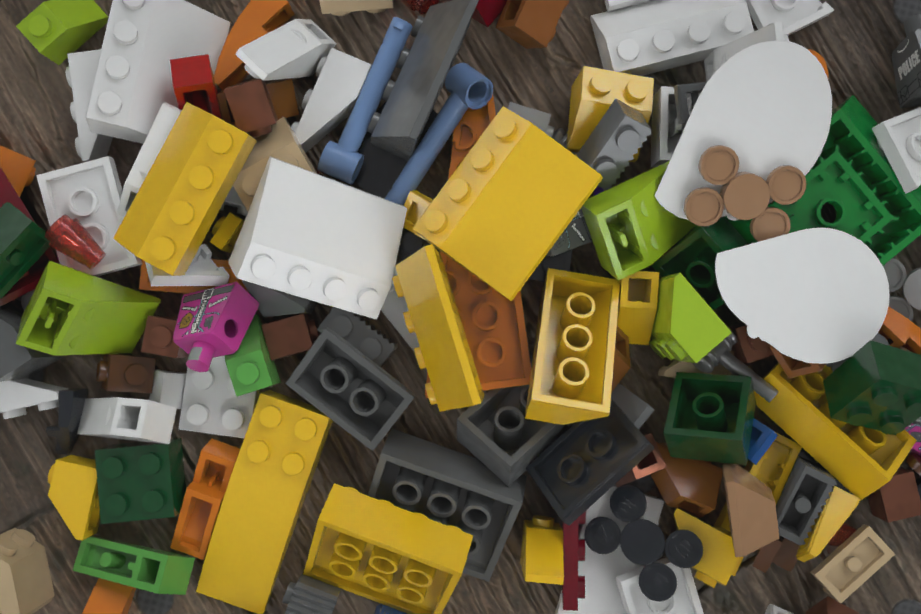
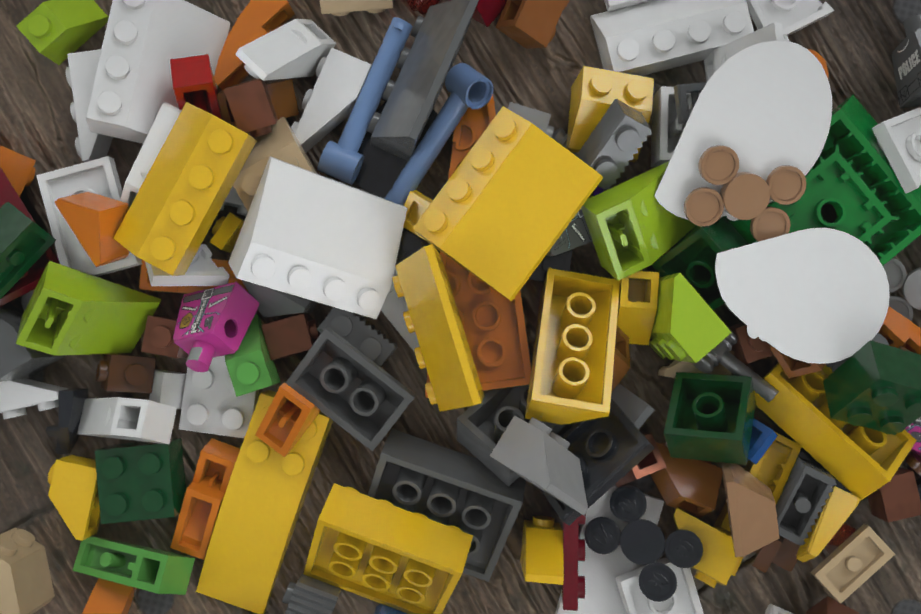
(74, 241): clear red cone -> none
(95, 223): none -> orange slope
(286, 420): none -> orange slope
(543, 461): none -> light grey slope

